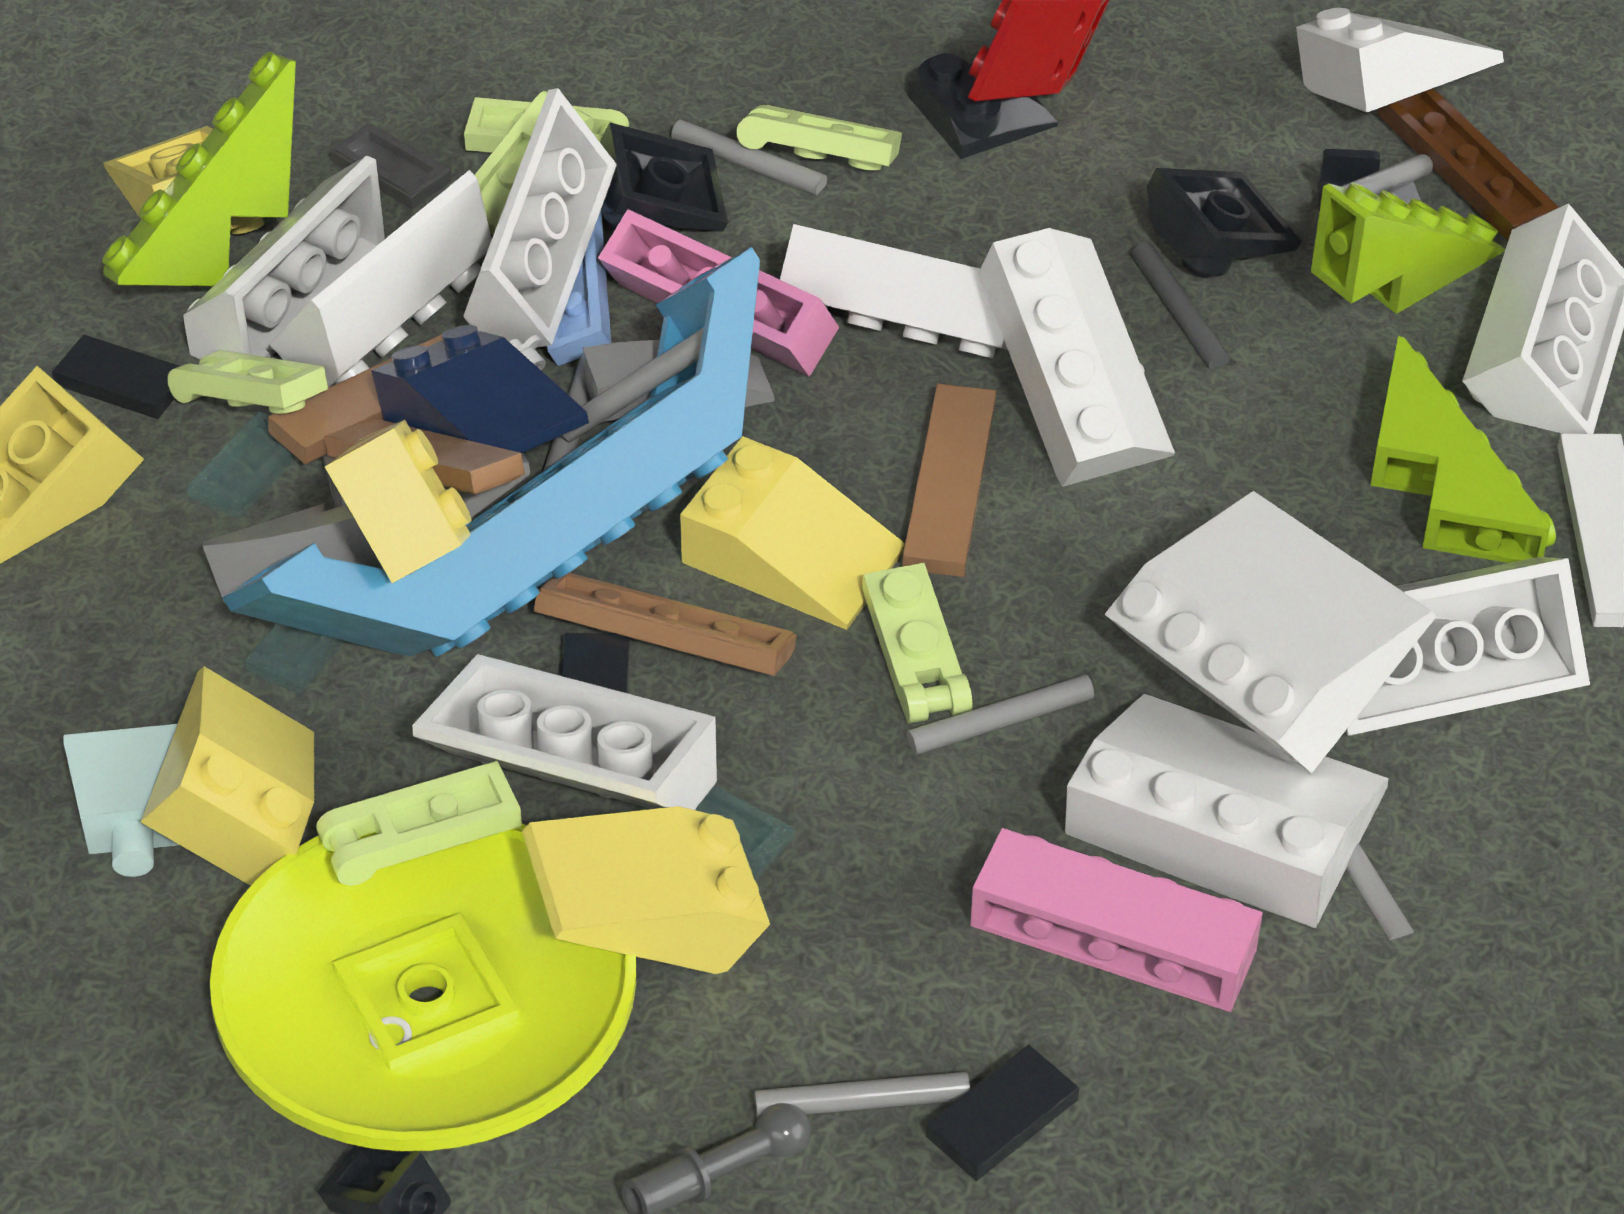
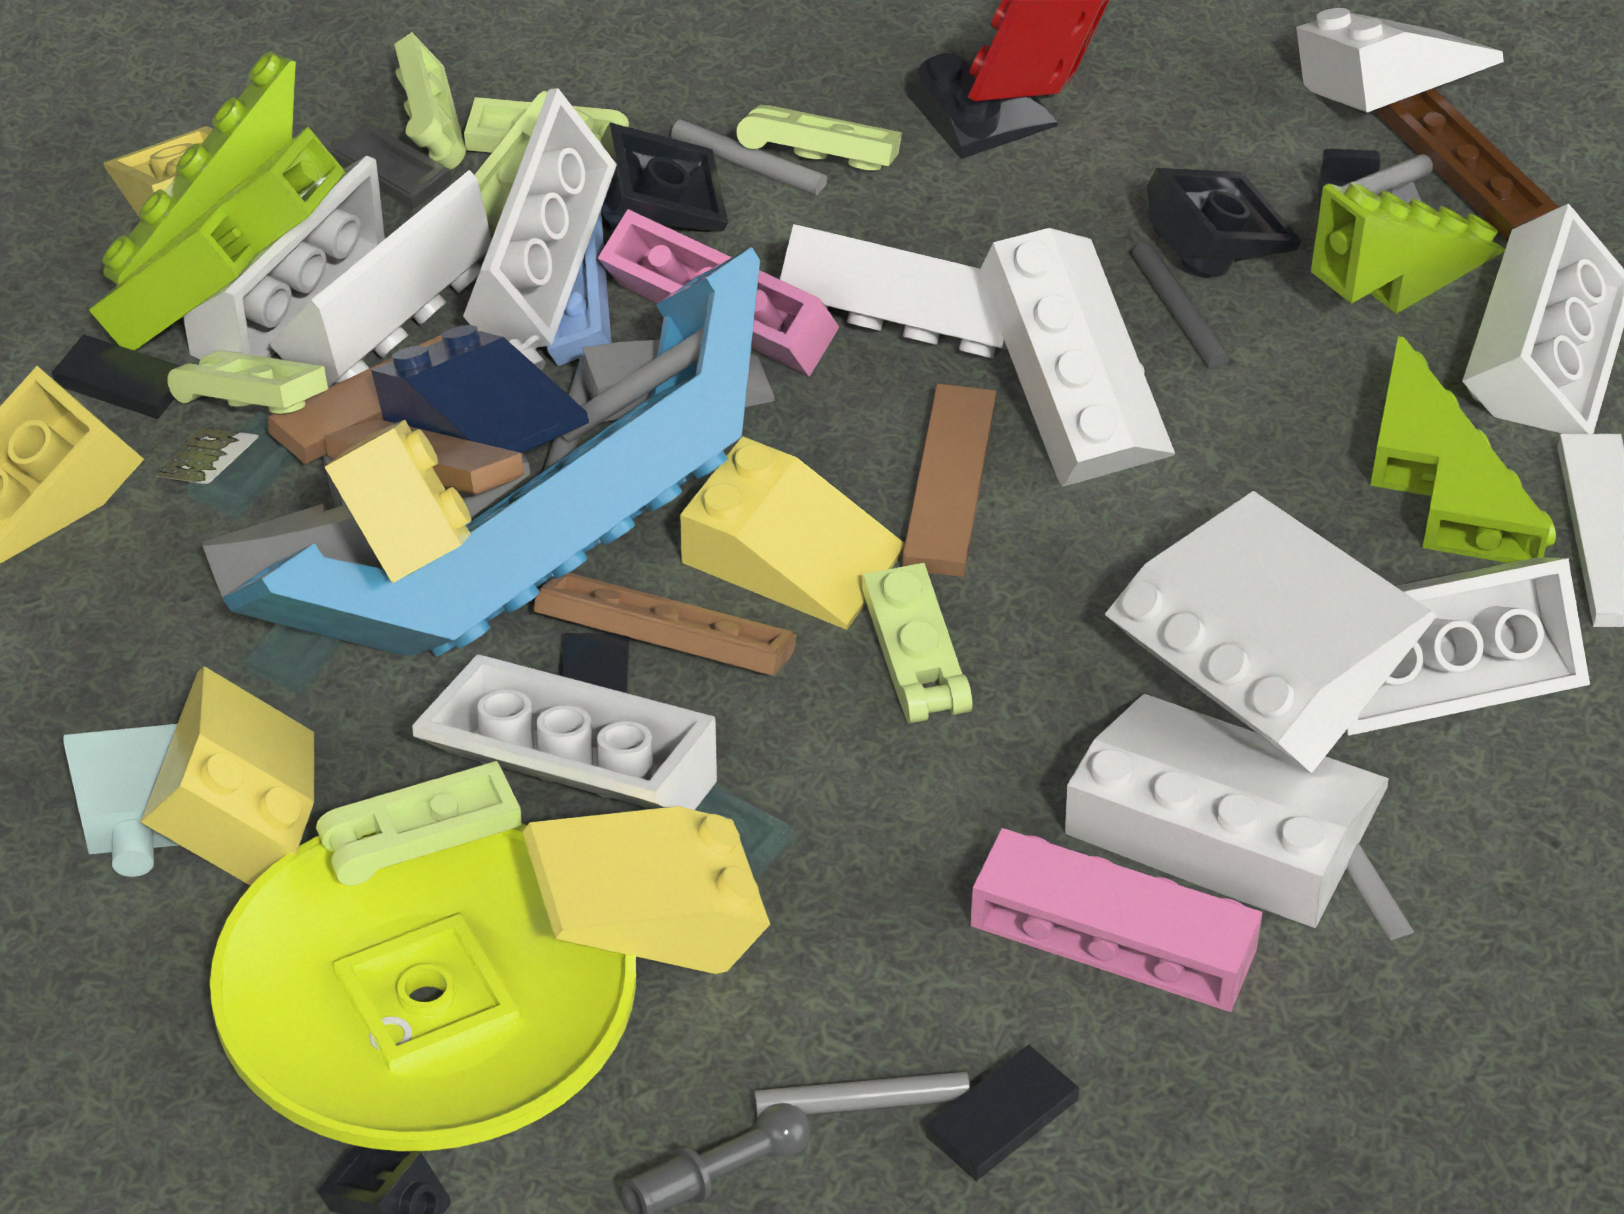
(206, 455): none -> sticker
(220, 242): none -> lime slope
(429, 103): none -> yellowish green plate
(1000, 714): light grey bar -> none

